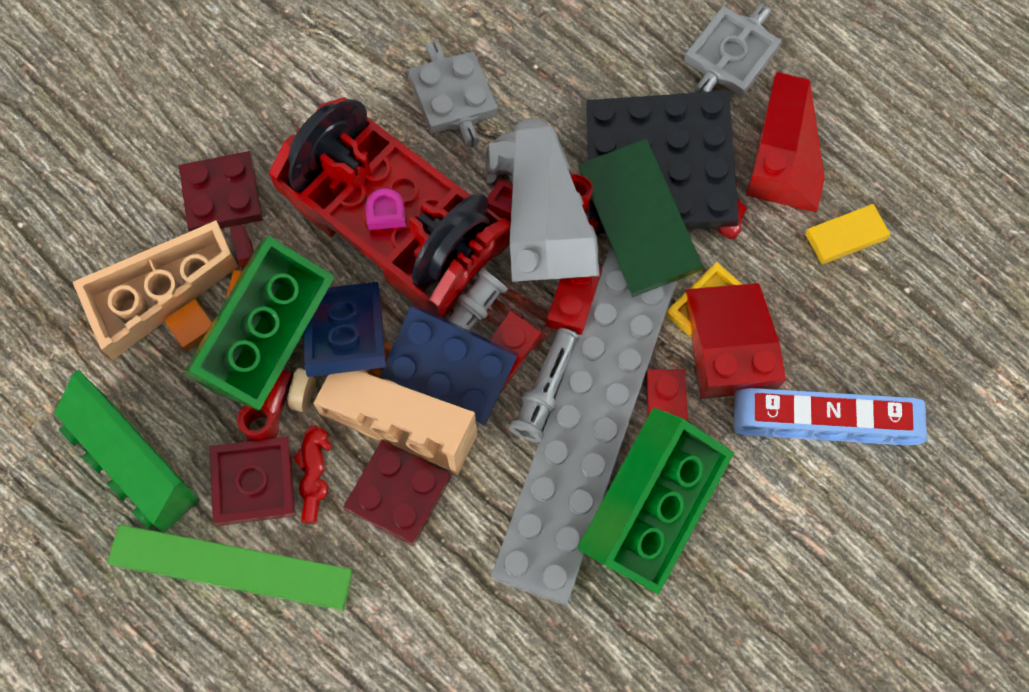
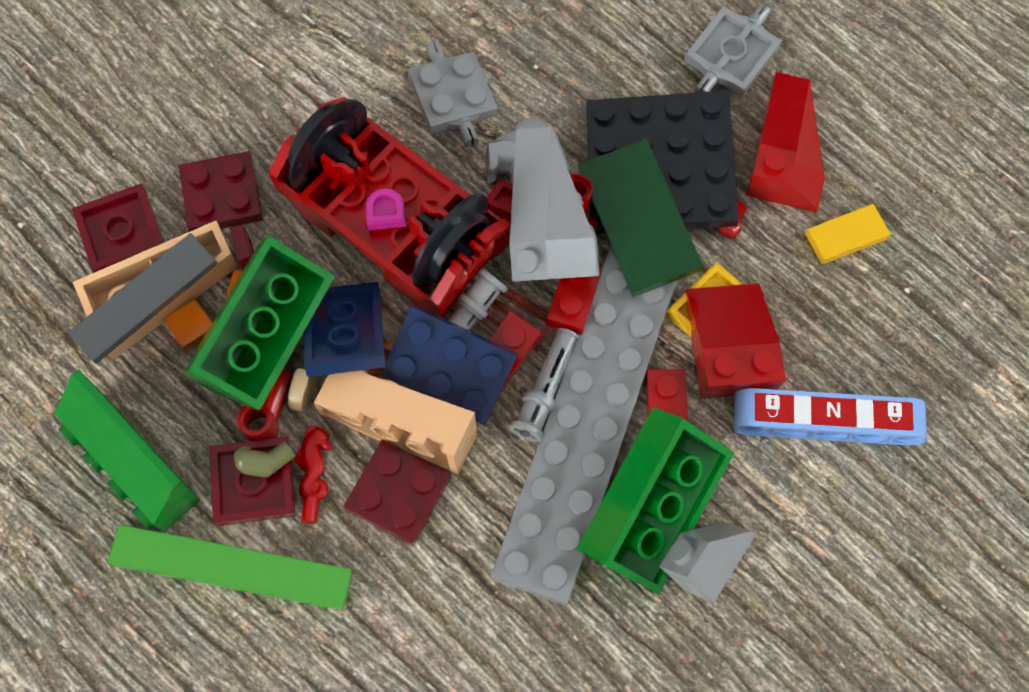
(117, 226): none -> dark red plate
(142, 298): none -> dark grey tile
(261, 463): none -> olive arm
(706, 558): none -> light grey slope

